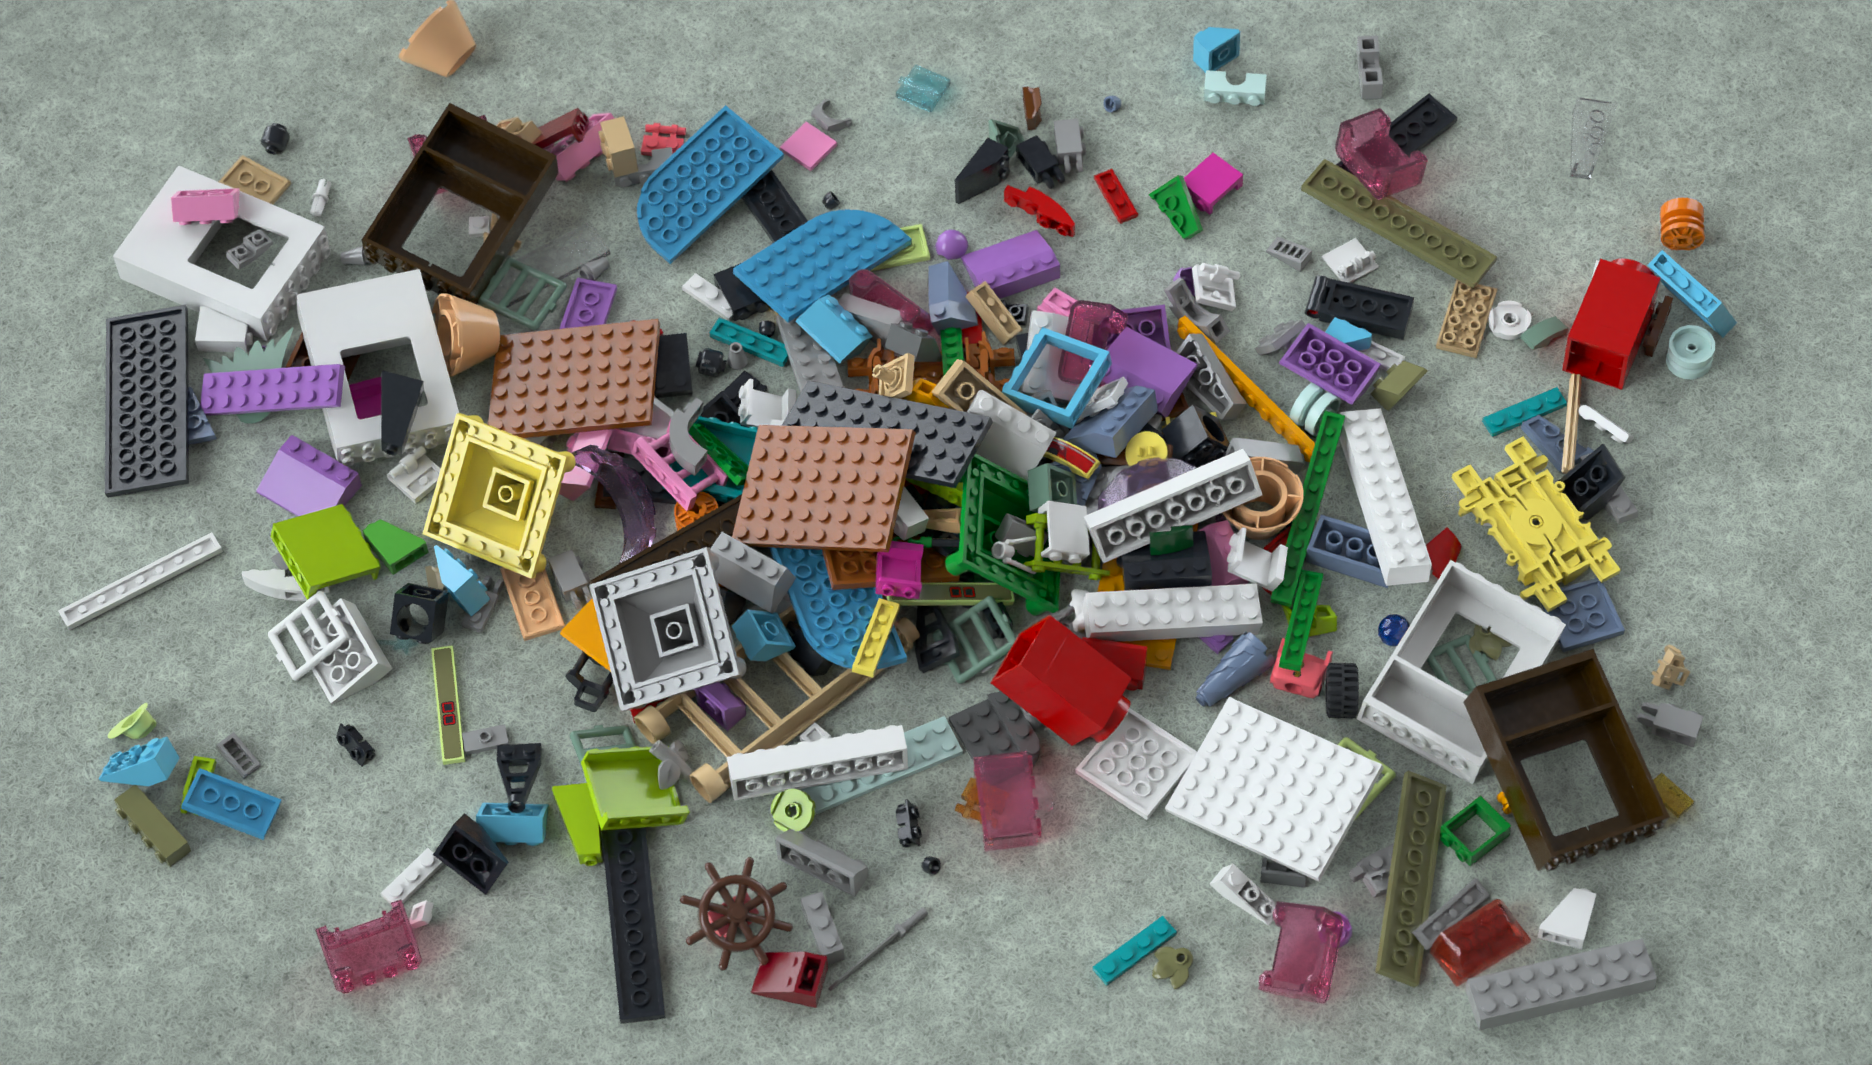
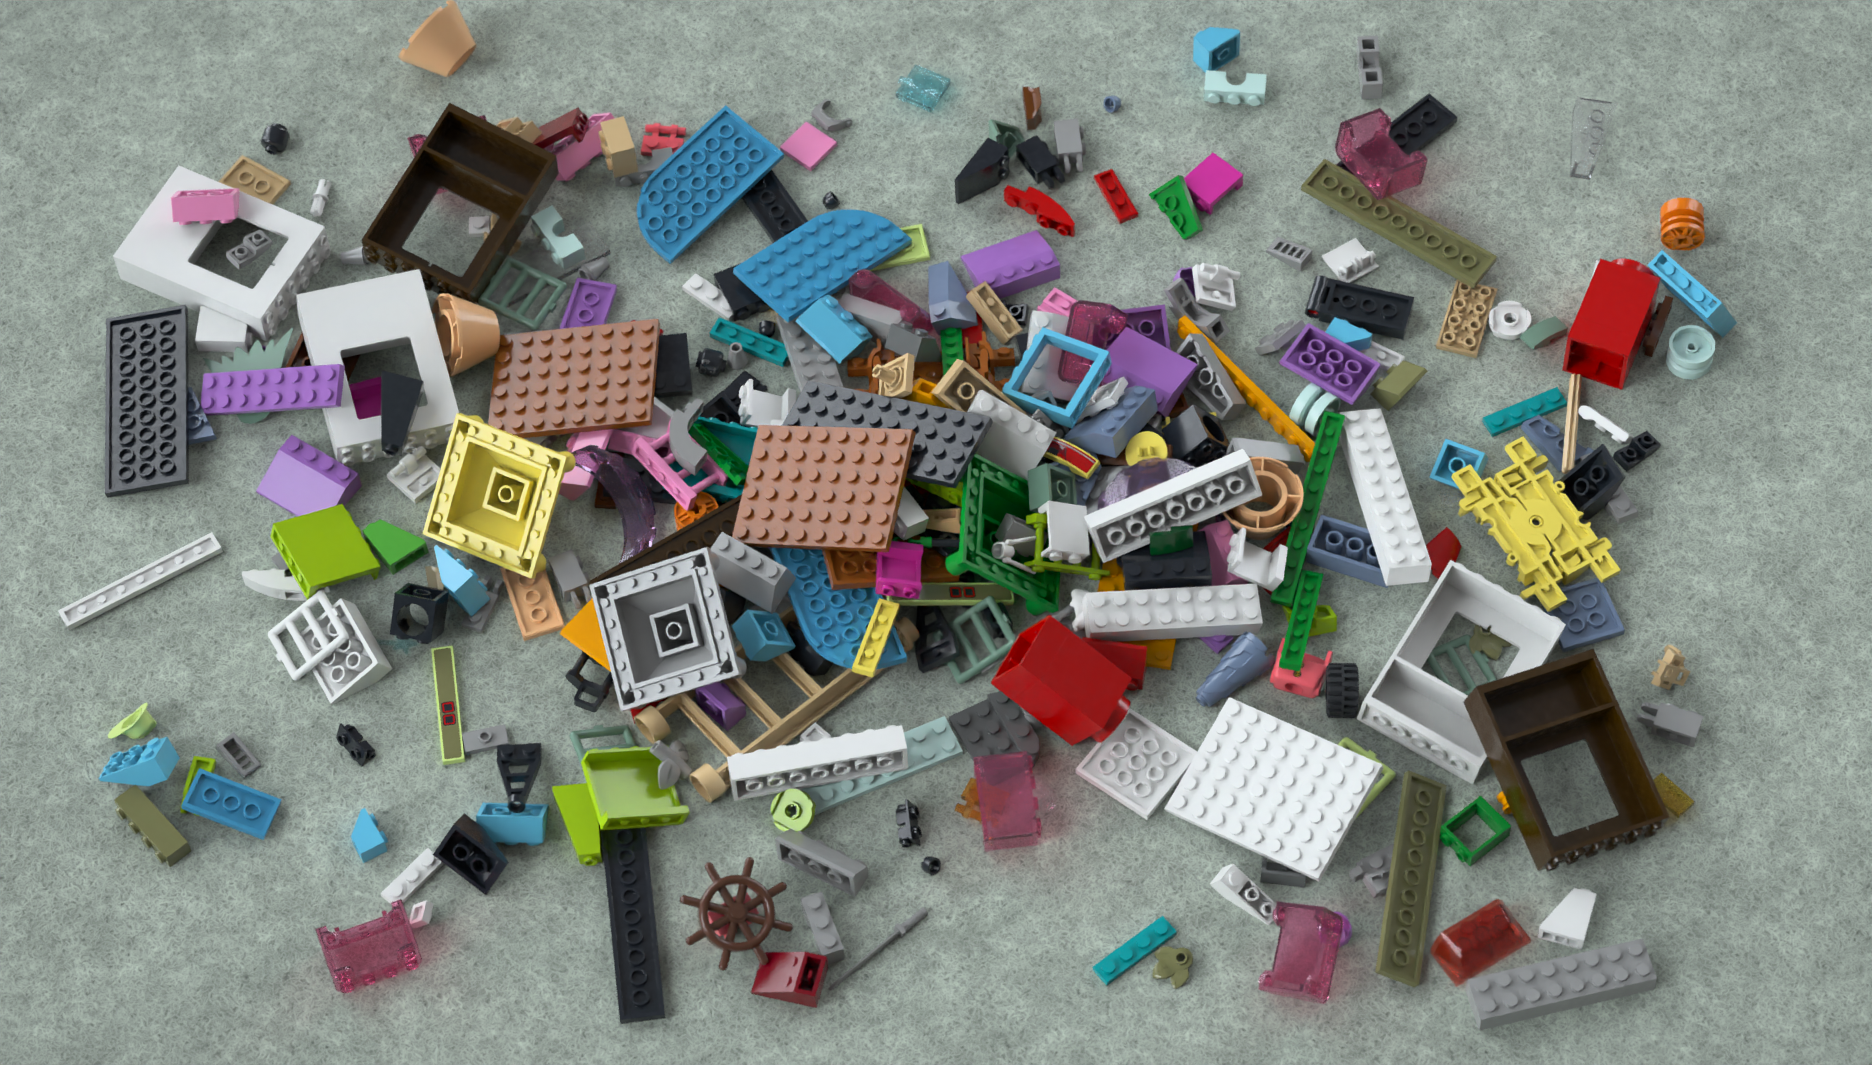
(366, 837): none -> medium azure slope
(565, 250): none -> light aqua arch
(951, 244): medium lavender hair -> none
(1392, 629): clear blue hair -> none
(1451, 912): light grey tile -> none
(1455, 457): none -> medium azure slope
(1637, 451): none -> black slope

